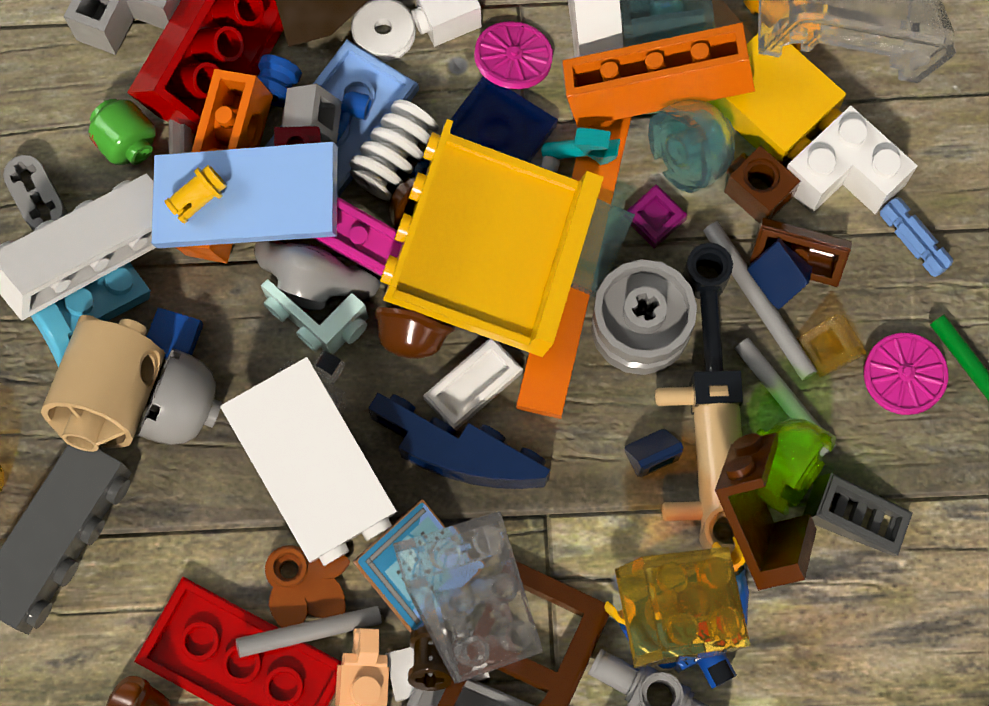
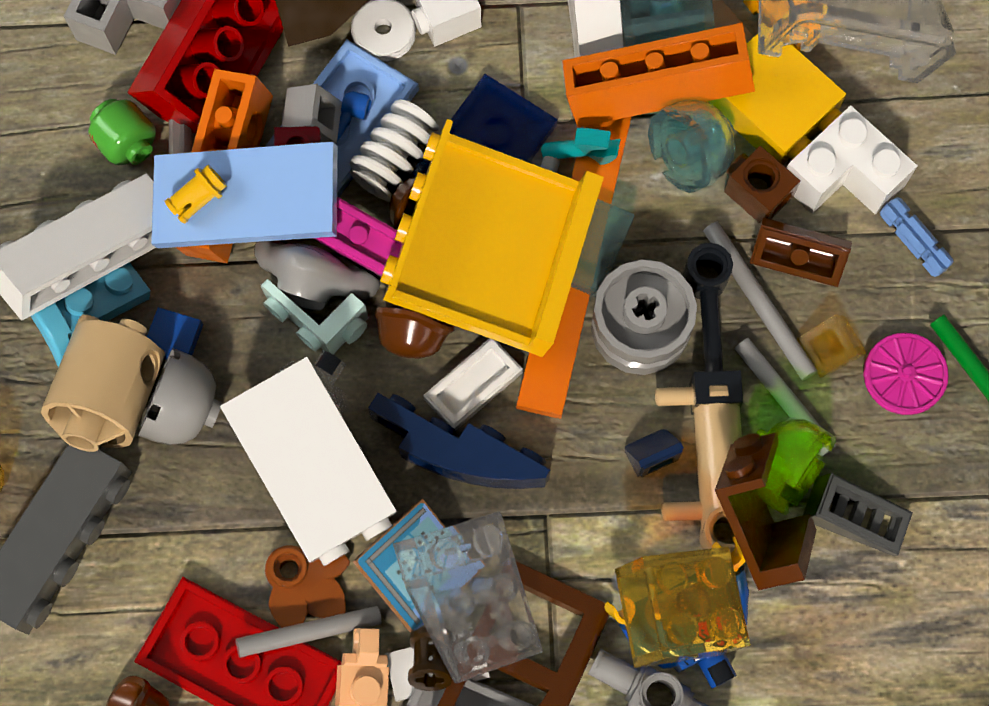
(26, 199): light grey beam -> none
(277, 76): blue wheel -> none
(513, 55): dark pink wheel -> none
(656, 216): magenta tile -> none
(780, 273): dark blue slope -> none

